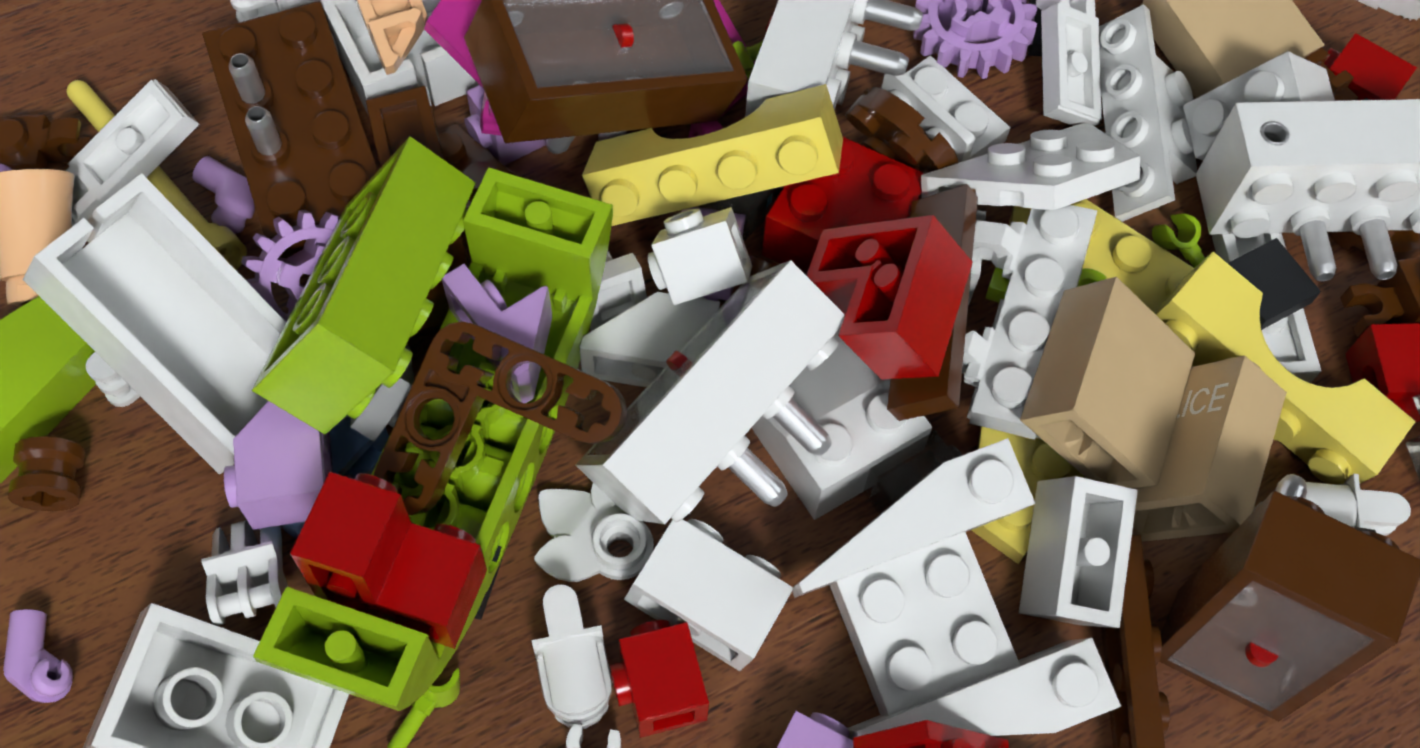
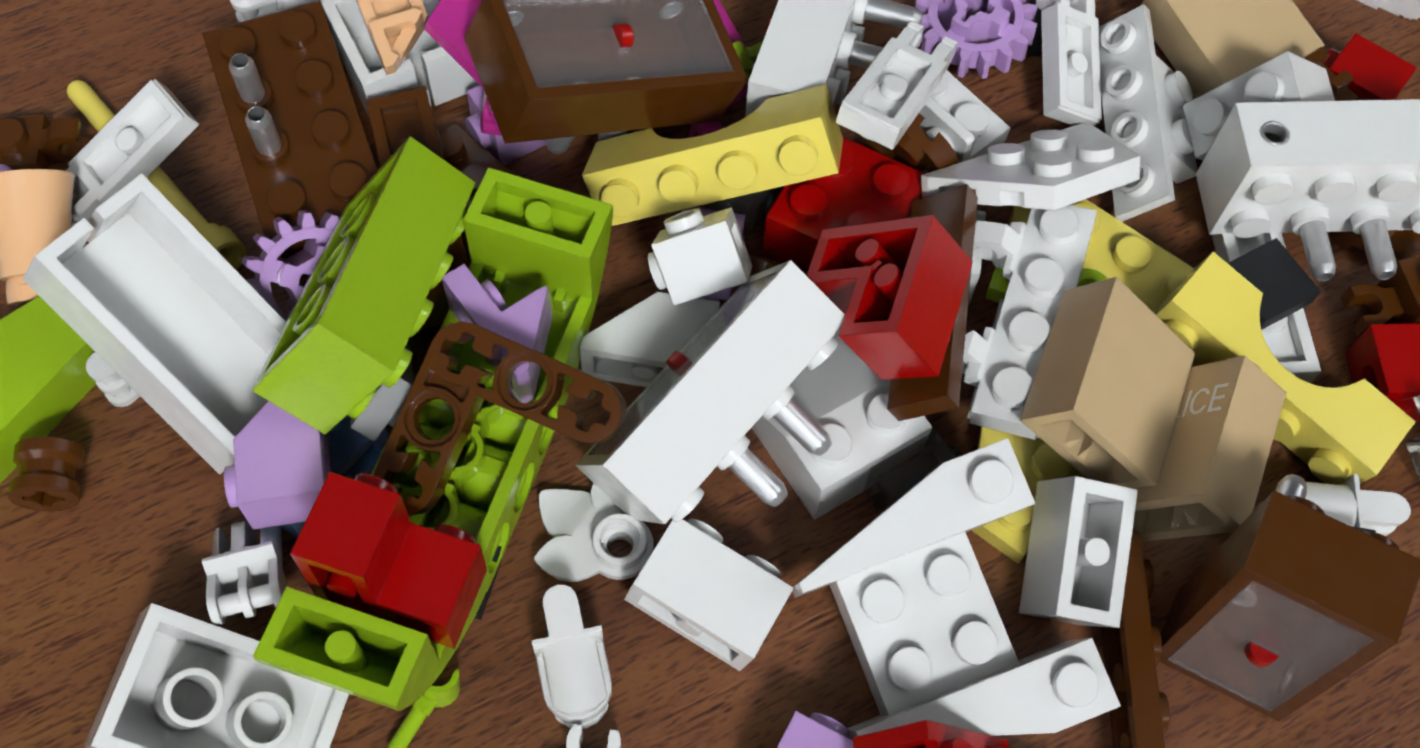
(29, 664): lavender arm -> none
(230, 191): lavender arm -> none
(619, 289): white tile -> none
(660, 678): red brick -> none
(895, 87): none -> white hinge
(1188, 236): lime hand -> none

